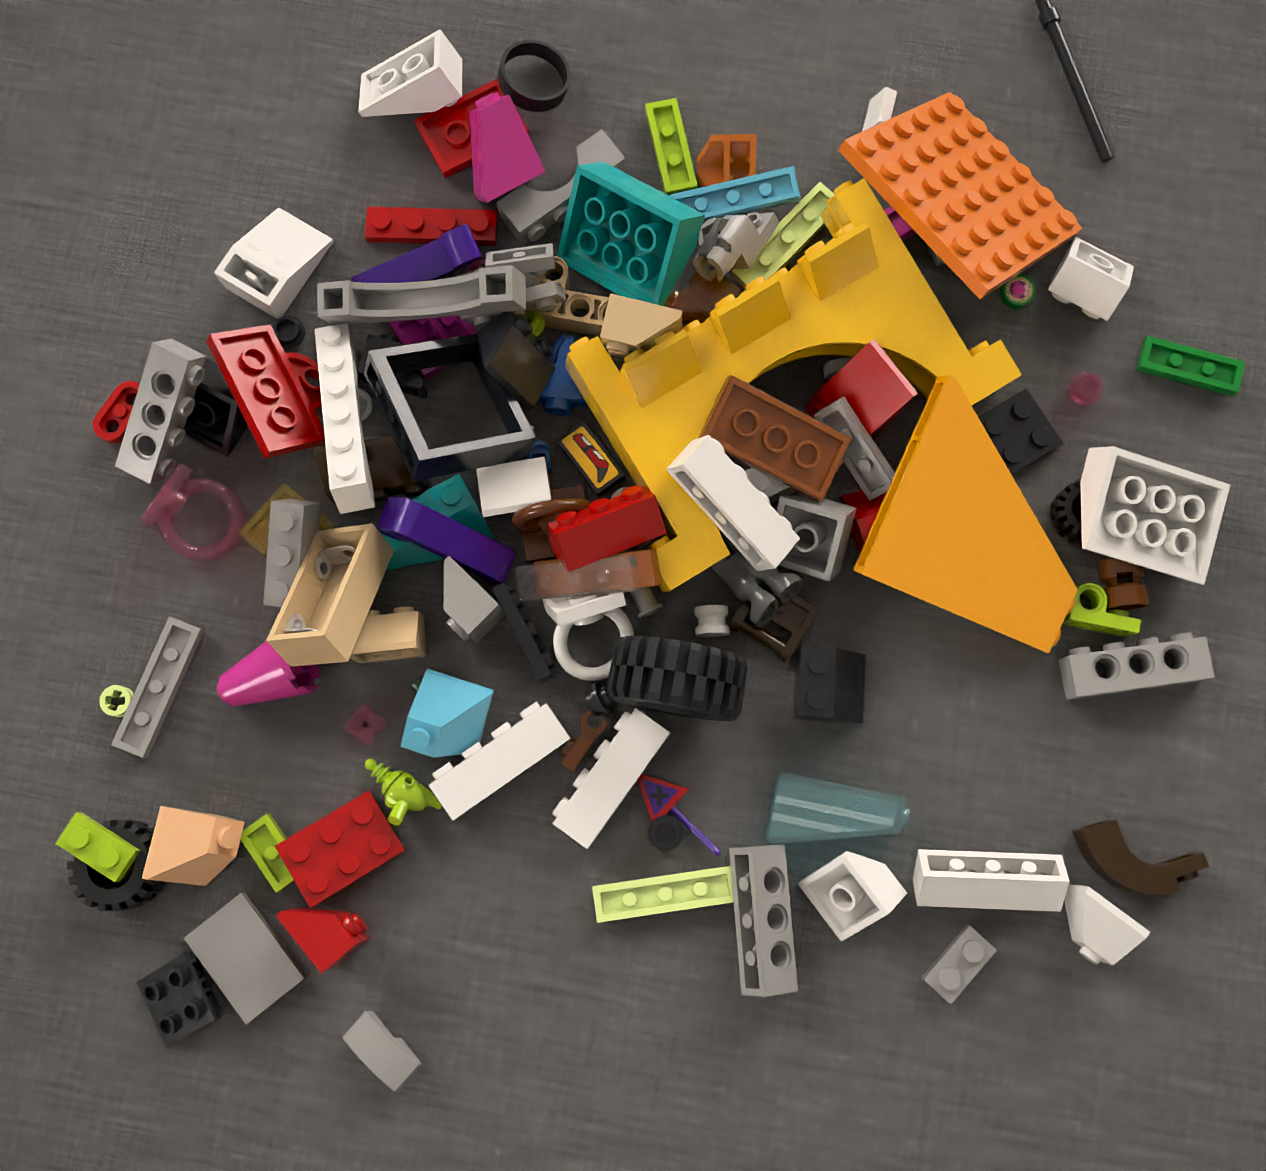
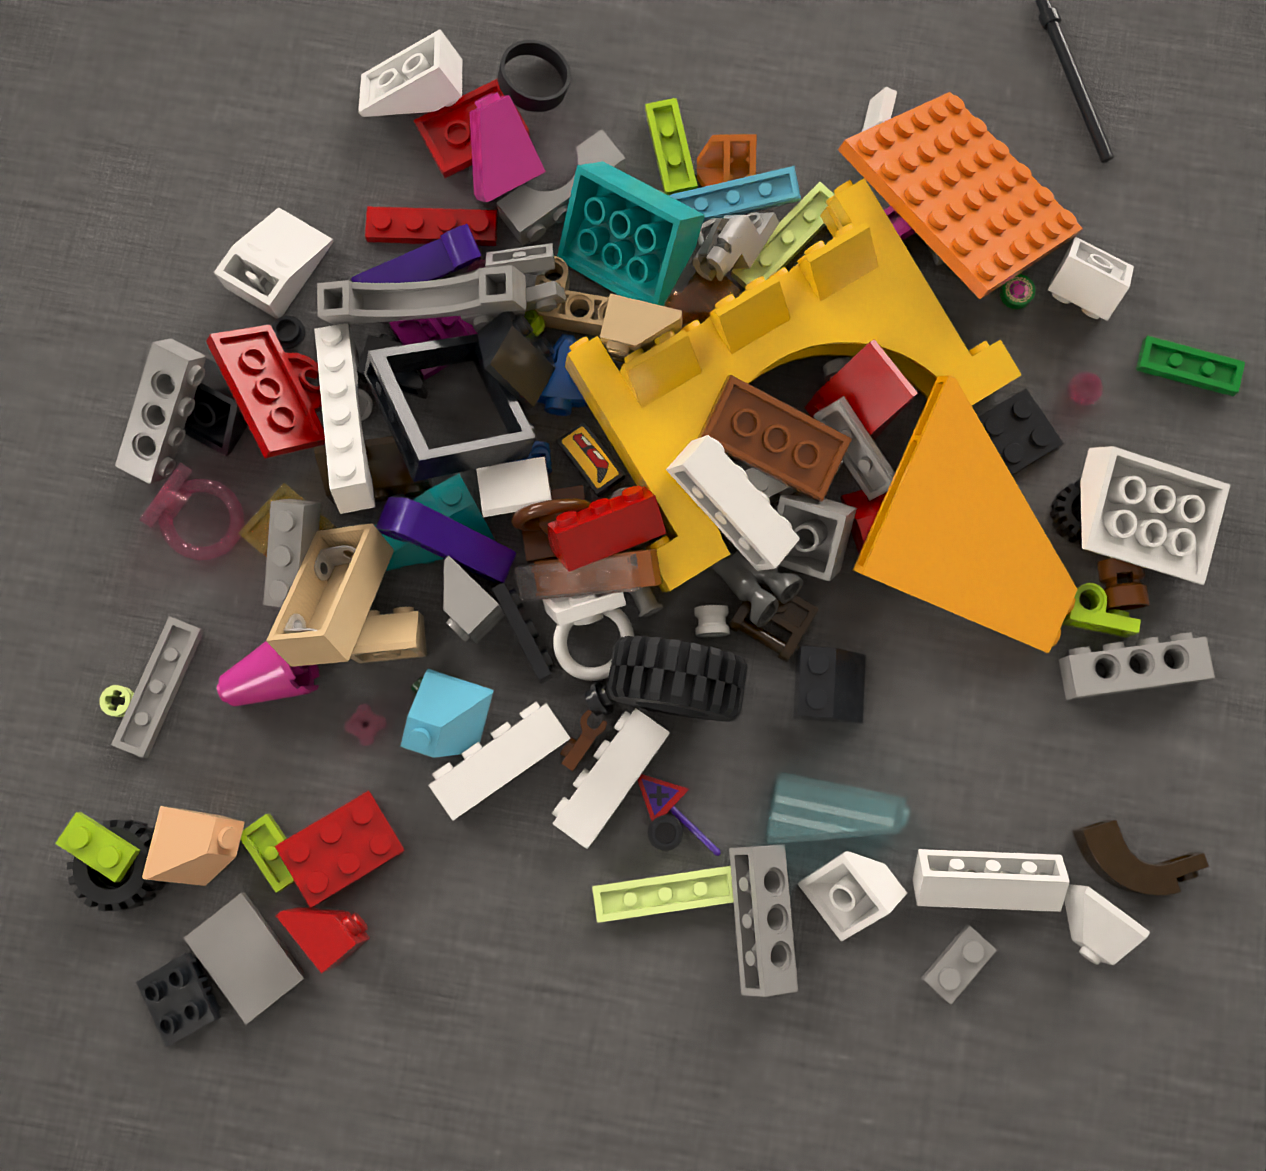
(115, 410): red plate -> none
(381, 1052): light grey slope -> none
(401, 791): lime piece -> none

